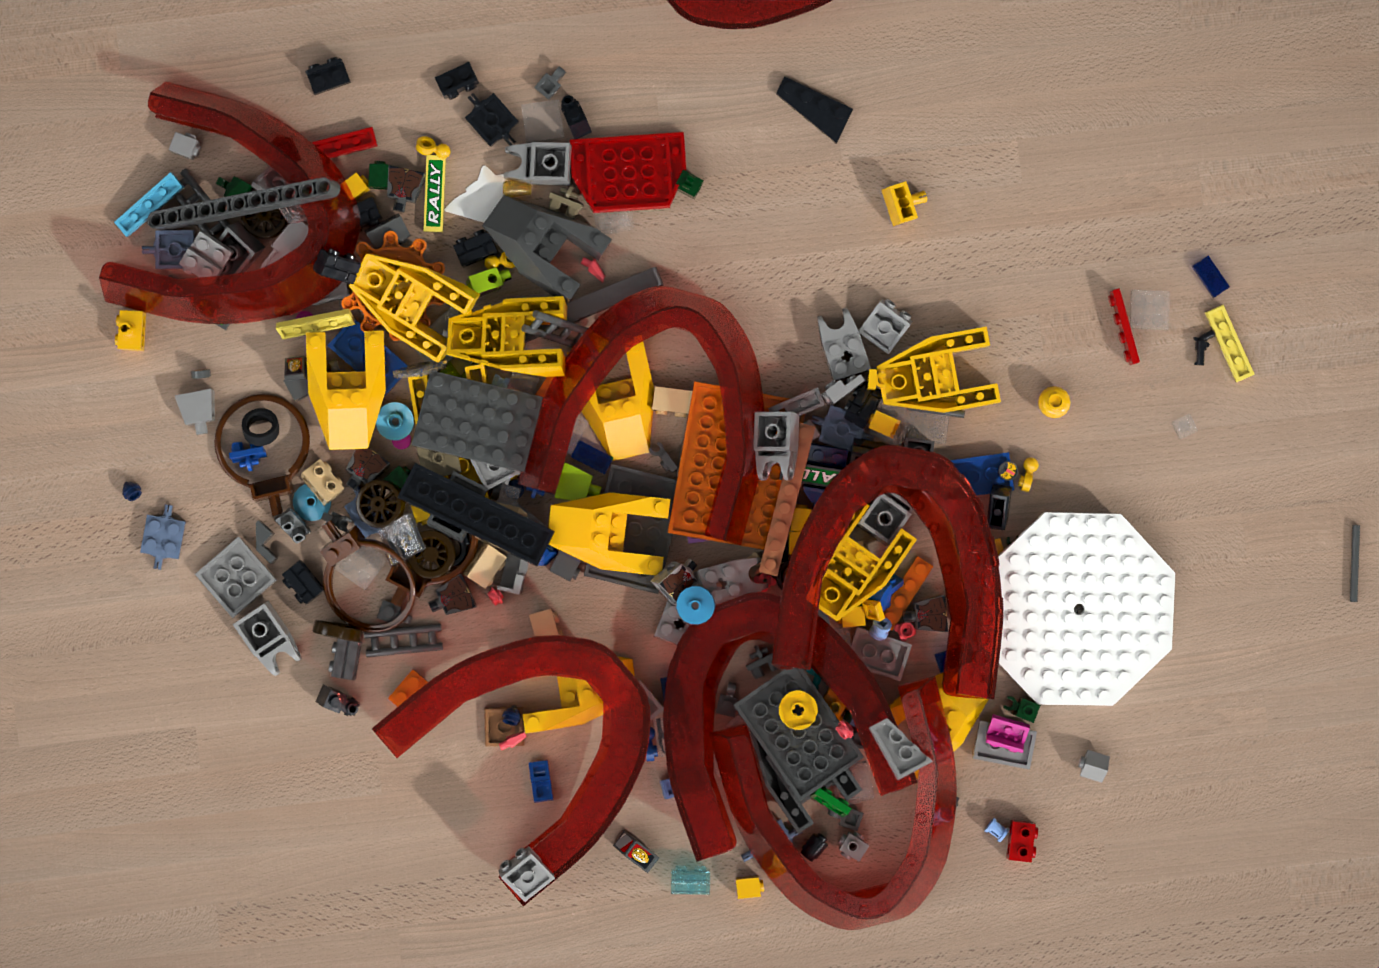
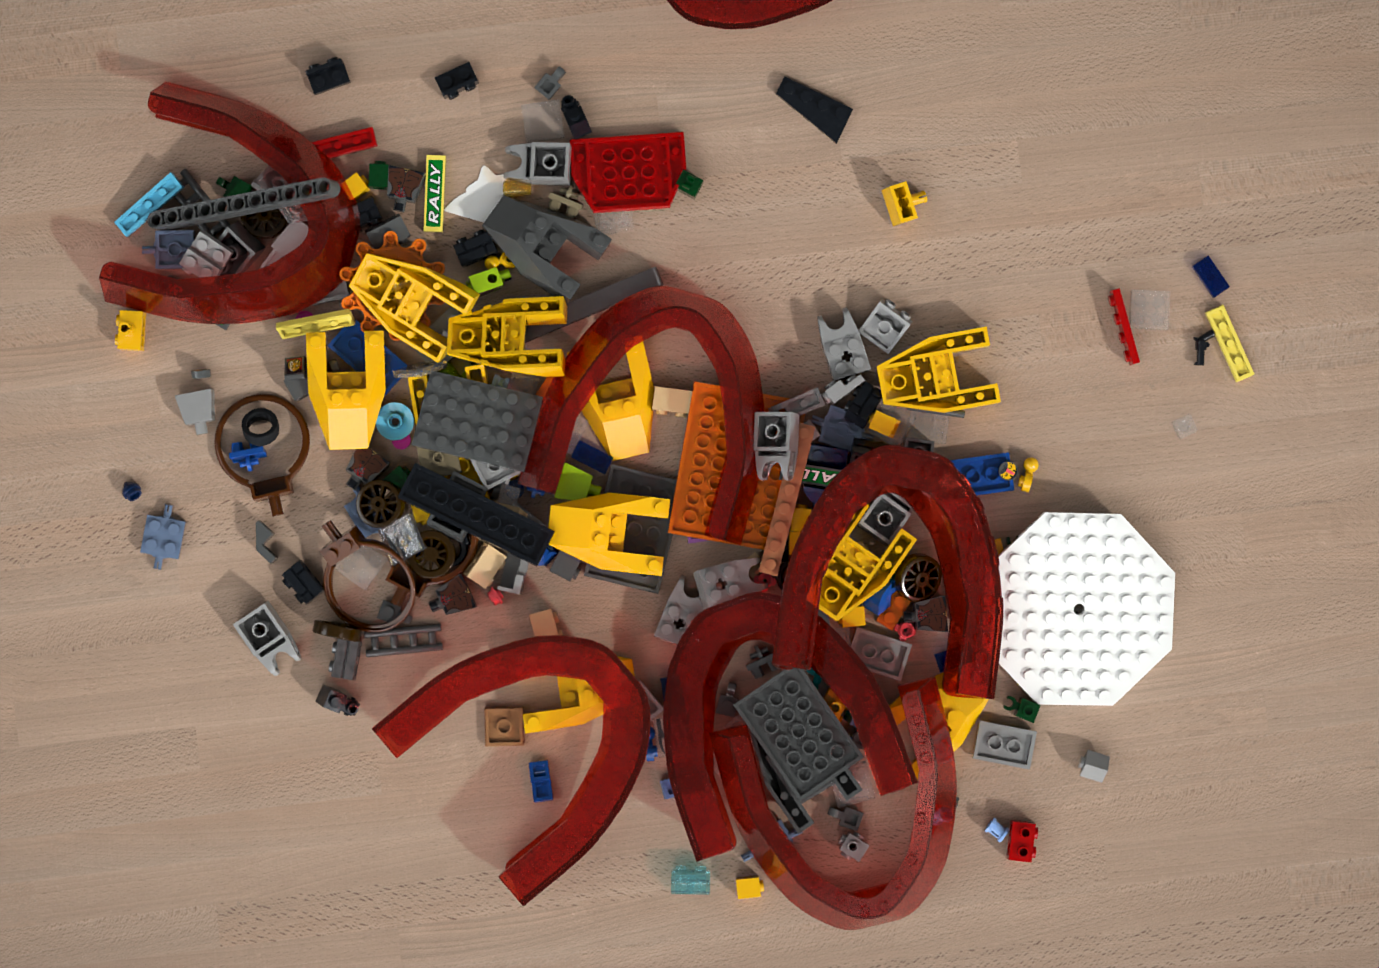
(185, 145): light grey brick -> none
(236, 577): light grey plate -> none
(292, 525): dark grey hips -> none
(301, 505): medium azure dish -> none
(322, 482): tan brick -> none
(337, 266): black brick -> none
(338, 520): dark grey plate -> none
(407, 687): orange plate -> none
(427, 146): yellow plate -> none
(491, 119): black plate -> none
(512, 716): dark blue plate -> none
(512, 740): coral bar -> none
(525, 873): light grey plate -> none
(554, 323): dark grey bar -> none
(594, 268): coral bar -> none
(635, 851): slope -> none
(667, 463): dark grey plate -> none
(675, 579): torso -> none
(703, 598): dark azure plate -> none
(788, 705): yellow plate -> none
(814, 846): black brick -> none
(825, 798): green plate -> none
(845, 730): coral plate -> none
(873, 379): yellow tile -> none
(873, 610): yellow tile -> none
(880, 629): light blue wheel -> none
(897, 749): light grey wing -> none
(919, 584): none -> dark brown wheel
(999, 506): black brick -> none
(1007, 733): dark pink bracket -> none
(1054, 402): yellow piece -> none
(1354, 563): dark grey bar -> none

